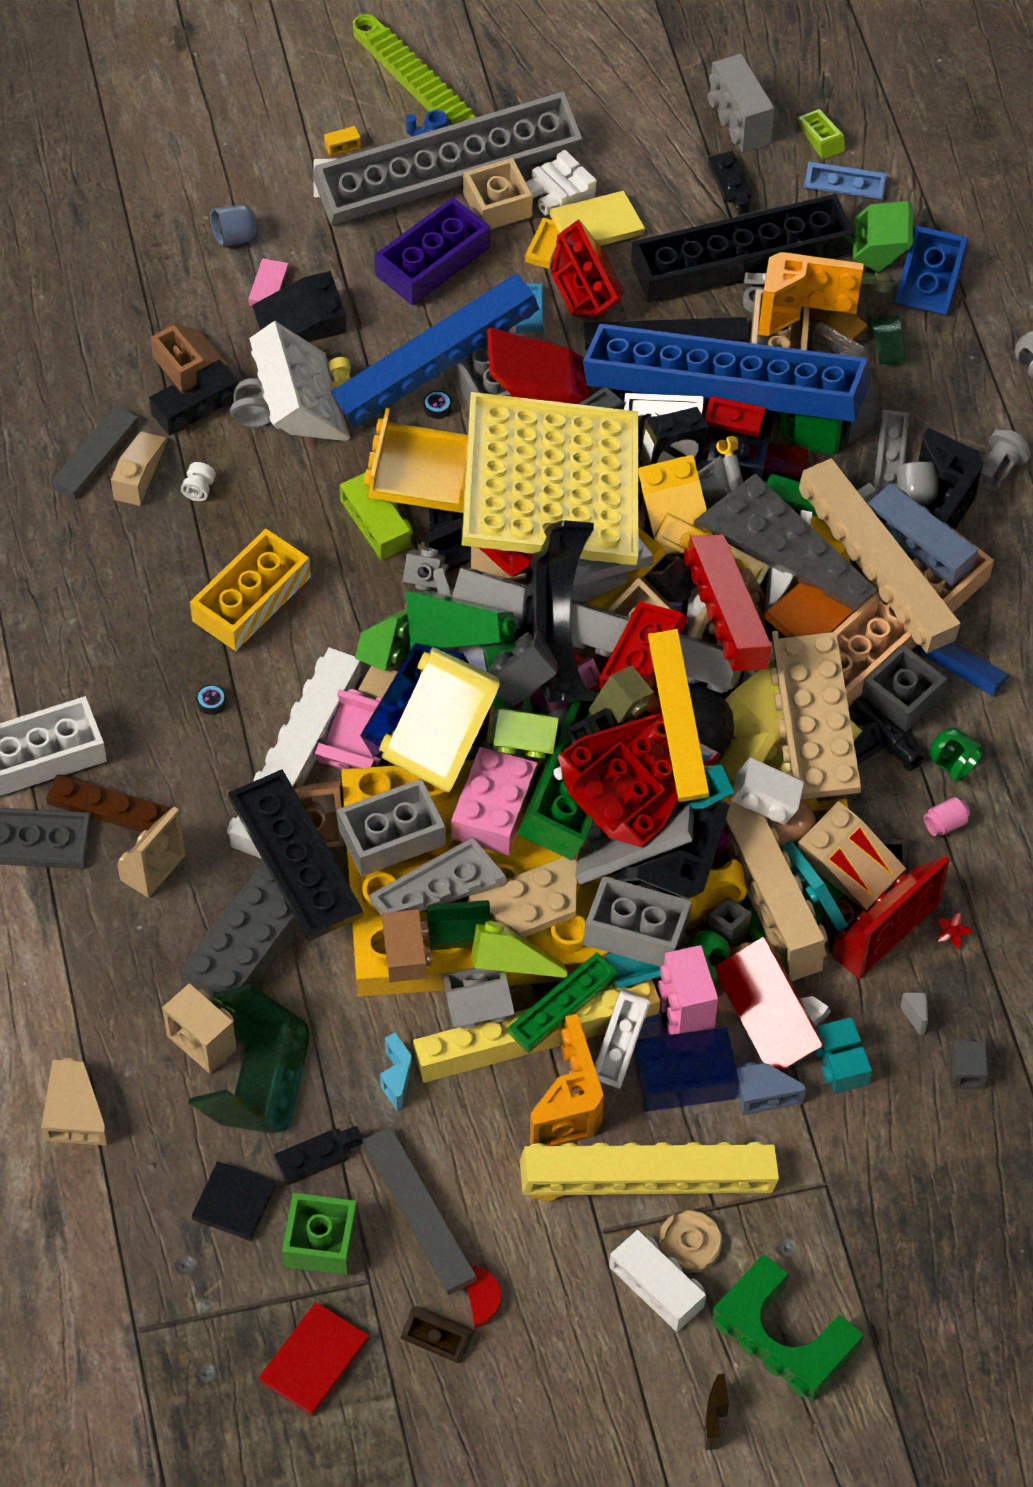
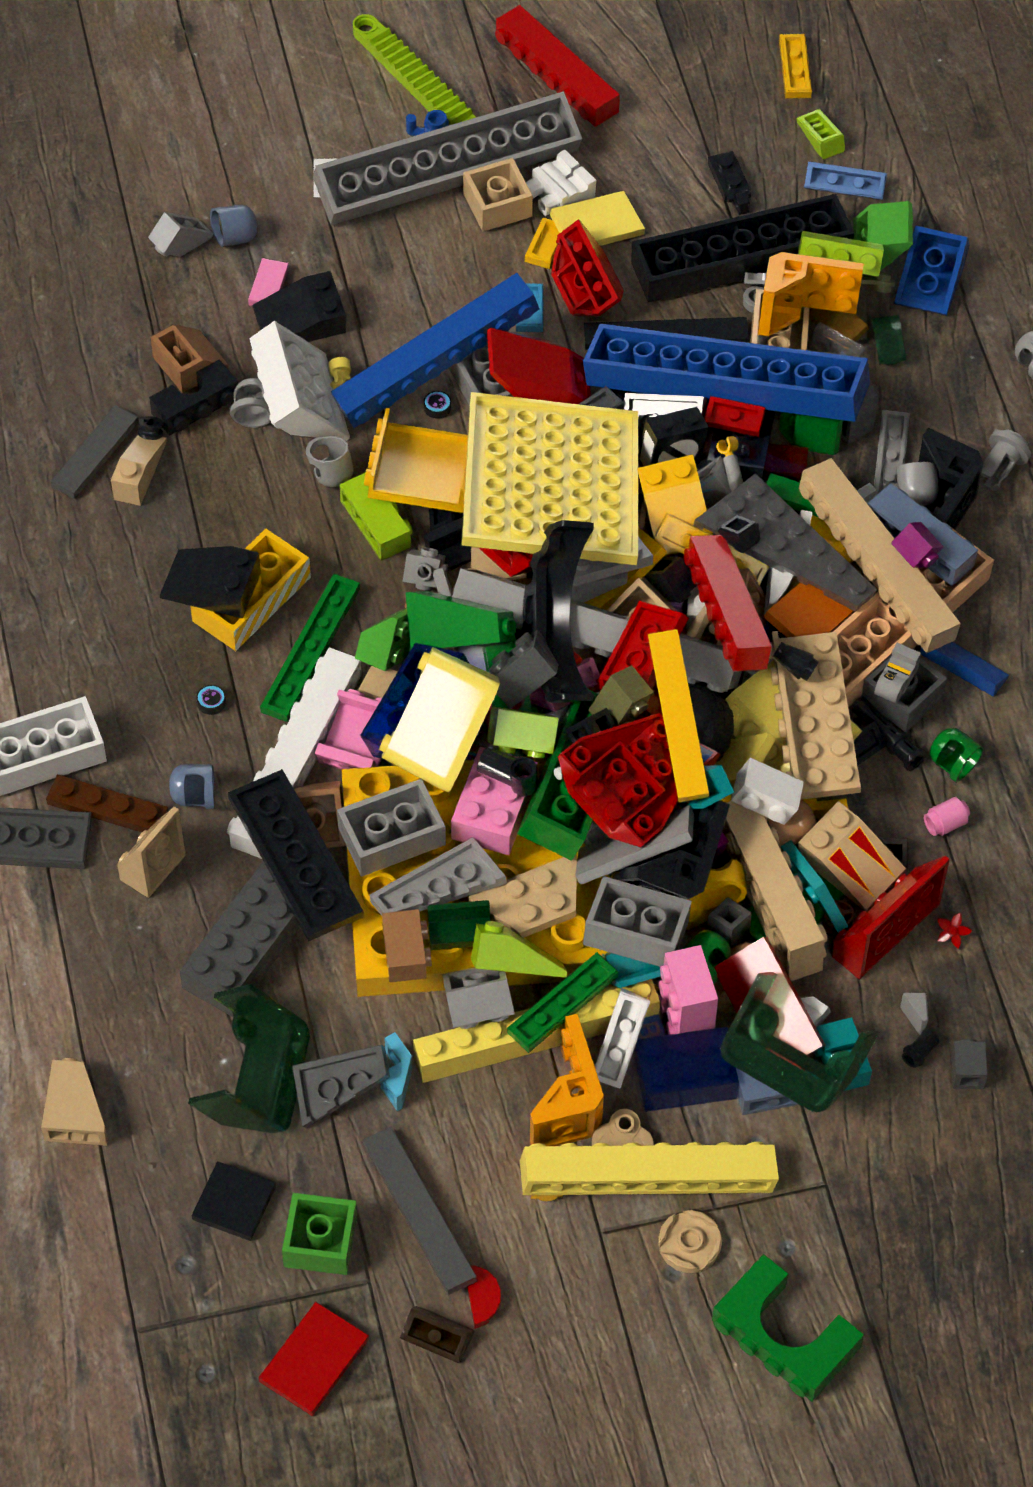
(150, 428): none -> black bush
(178, 234): none -> light grey slope
(193, 785): none -> sand blue helmet
(198, 481): white wheel -> none
(200, 1027): tan brick -> none
(213, 579): none -> black slope
(310, 646): none -> green plate
(317, 1154): black hinge -> none
(336, 1080): none -> dark grey wing
(337, 466): none -> light grey helmet
(342, 141): yellow piece -> none
(432, 251): dark purple brick -> none
(508, 770): none -> black piece
(557, 65): none -> red brick
(616, 1136): none -> tan plate
(658, 1280): white brick -> none
(716, 1407): dark brown slope -> none
(740, 533): none -> black slope
(741, 103): light grey brick -> none
(758, 1053): none -> clear green windscreen
(795, 66): none -> yellow tile
(796, 661): none -> black cone
(843, 249): none -> lime brick
(898, 673): none -> light grey leg
(915, 1054): none -> black pin
(917, 545): none -> magenta brick

